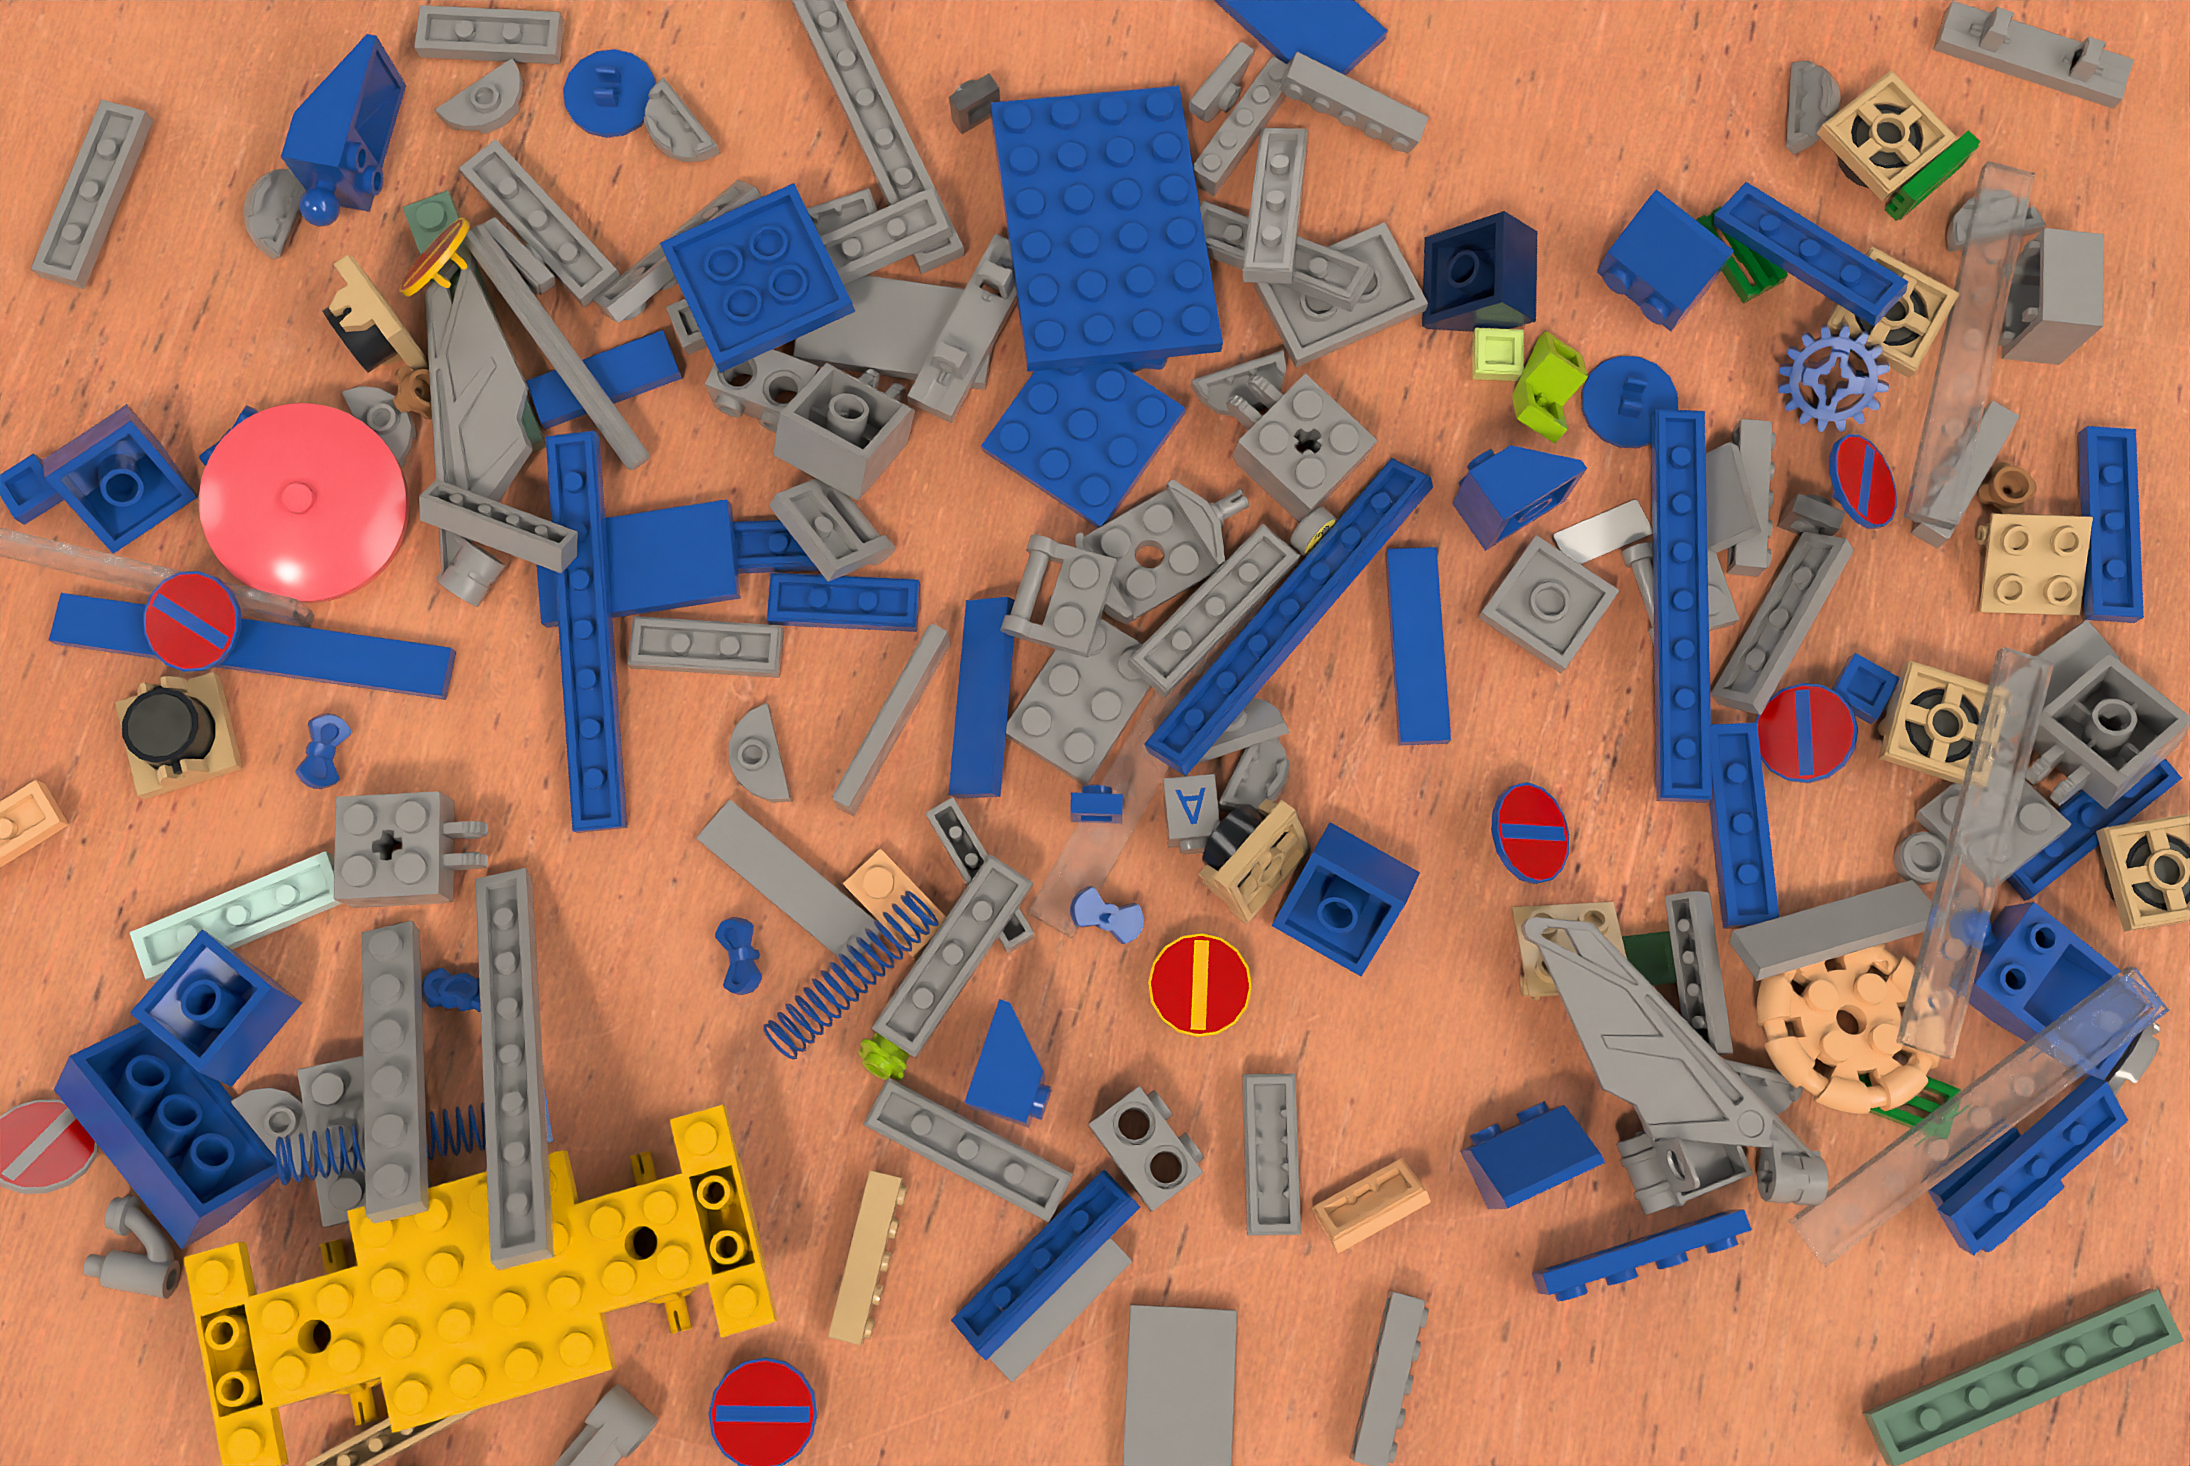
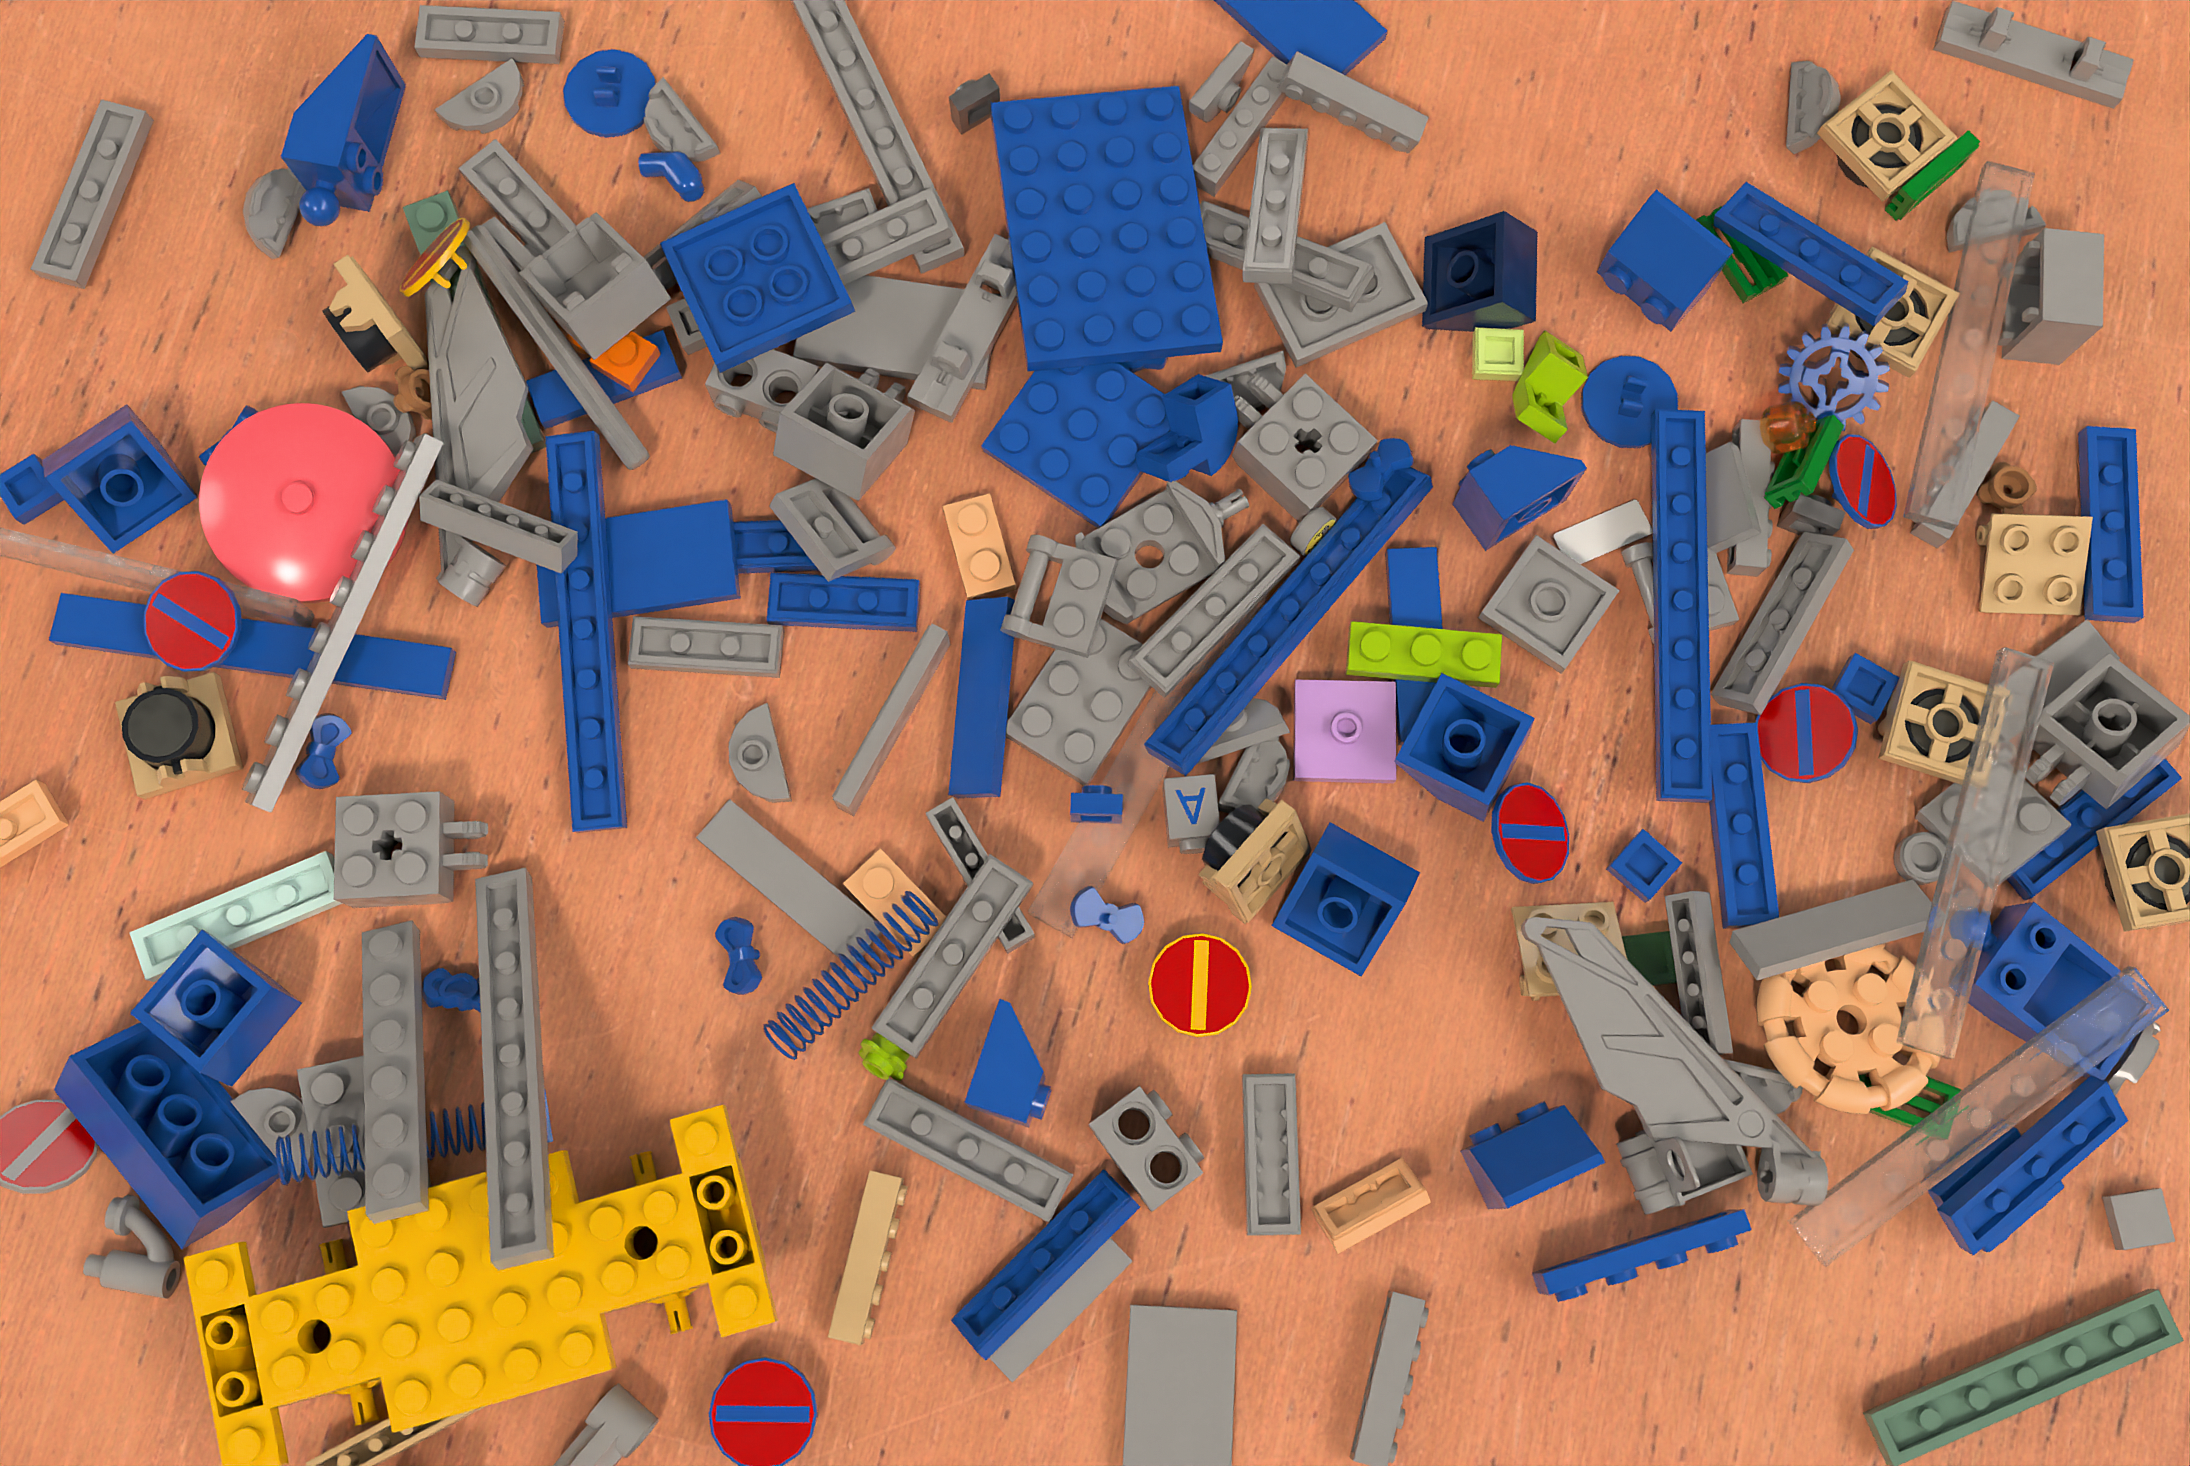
(332, 639): none -> plate
(595, 285): none -> light grey container
(625, 361): none -> orange plate
(677, 170): none -> blue arm
(979, 547): none -> light nougat plate
(1201, 433): none -> blue brick
(1344, 731): none -> lavender plate
(1368, 480): none -> blue piece
(1423, 654): none -> lime plate
(1464, 746): none -> blue slope
(1644, 865): none -> blue plate
(1787, 427): none -> clear orange piece
(1802, 468): none -> green tile
(2138, 1219): none -> light grey tile

